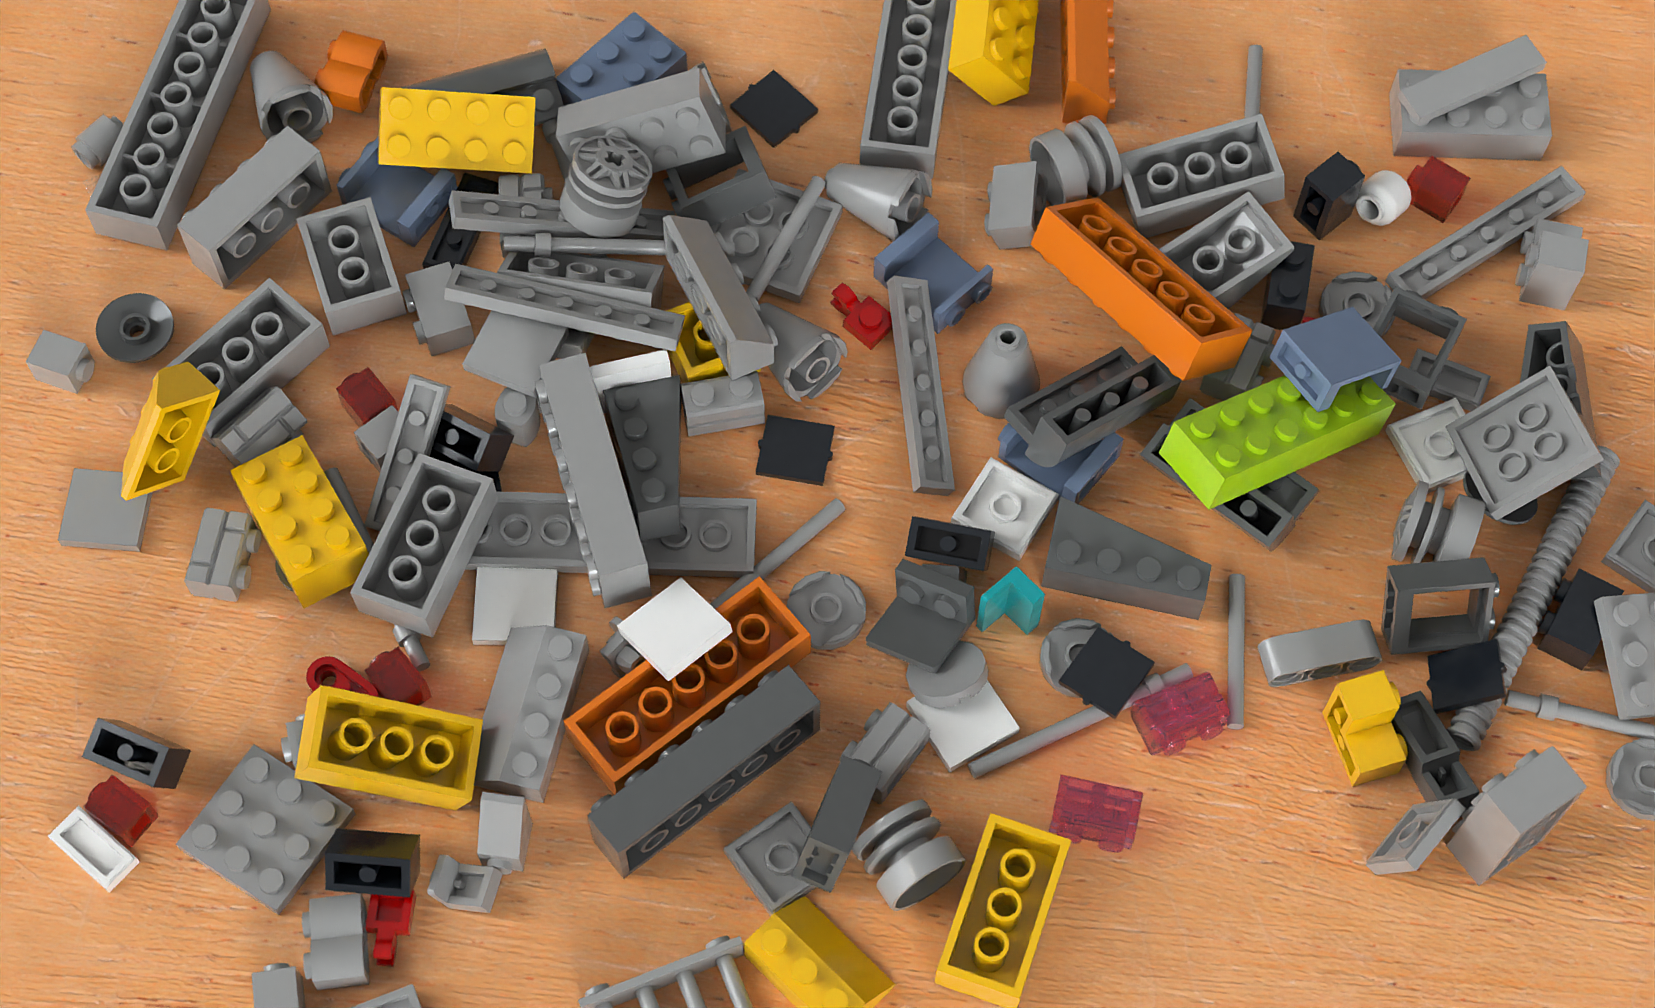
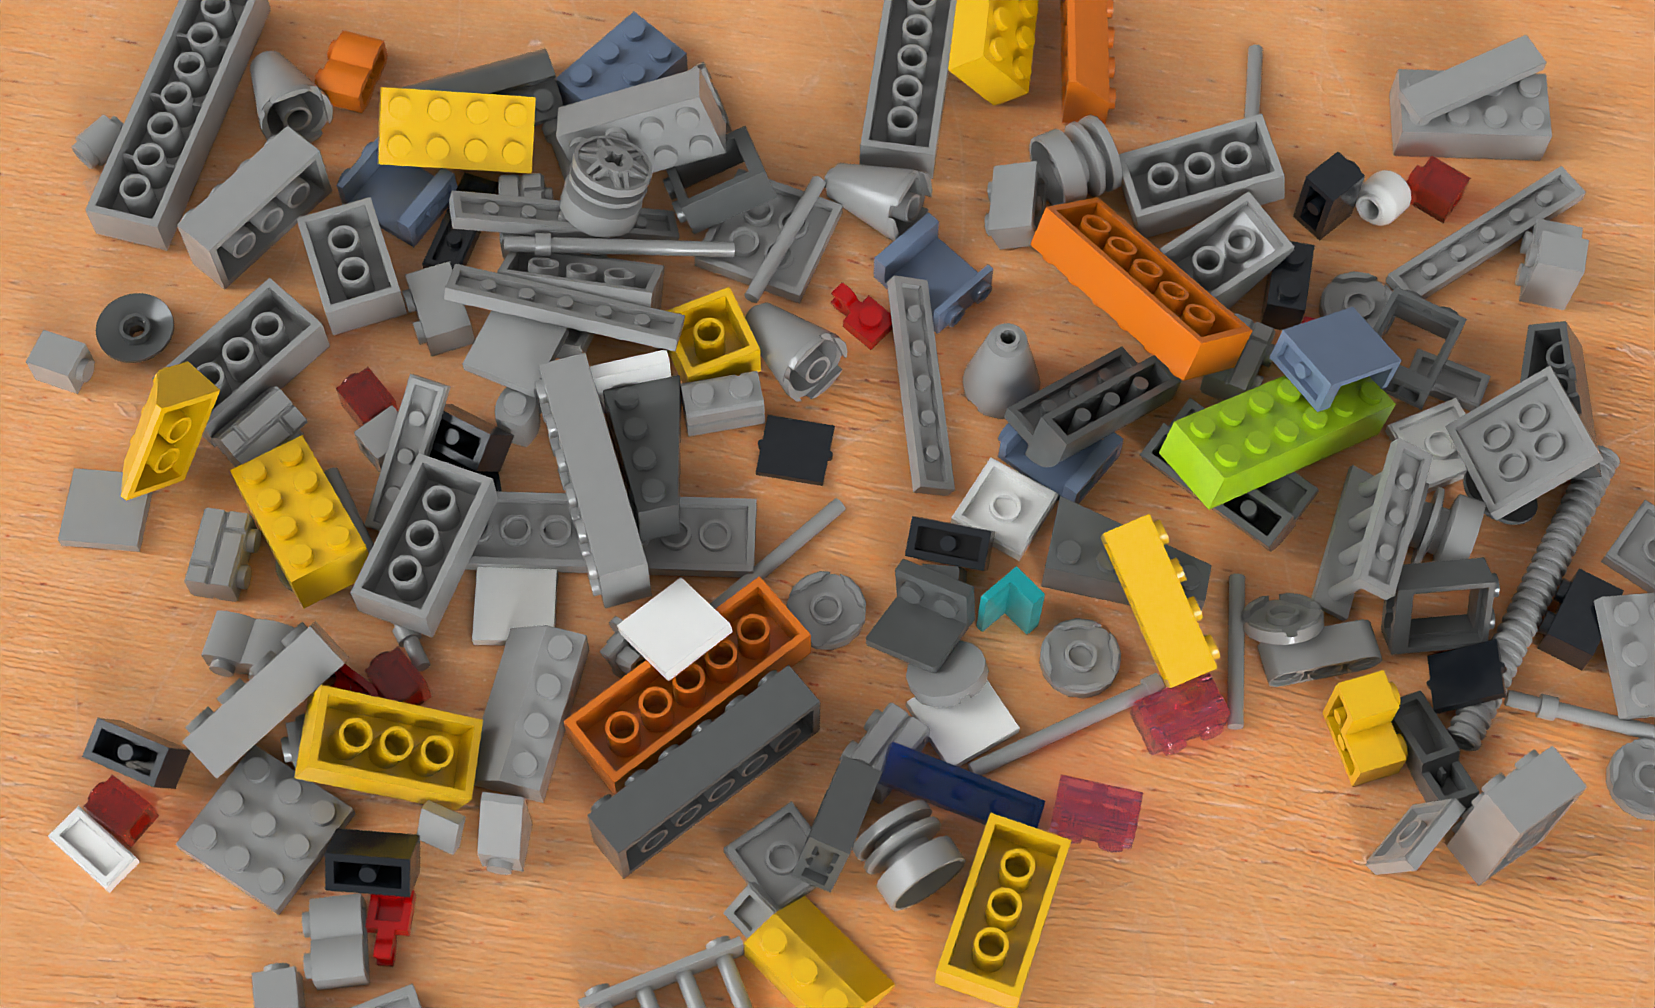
(240, 642): none -> light grey brick
(266, 699): none -> light grey brick
(440, 827): none -> light grey tile
(464, 885): light grey bracket -> none
(718, 295): light grey slope -> none
(751, 909): none -> light grey tile
(773, 108): black piece -> none
(956, 788): none -> clear blue tile
(1106, 672): black piece -> none
(1159, 602): none -> yellow brick
(1283, 621): none -> light grey tile
(1372, 529): none -> light grey fence

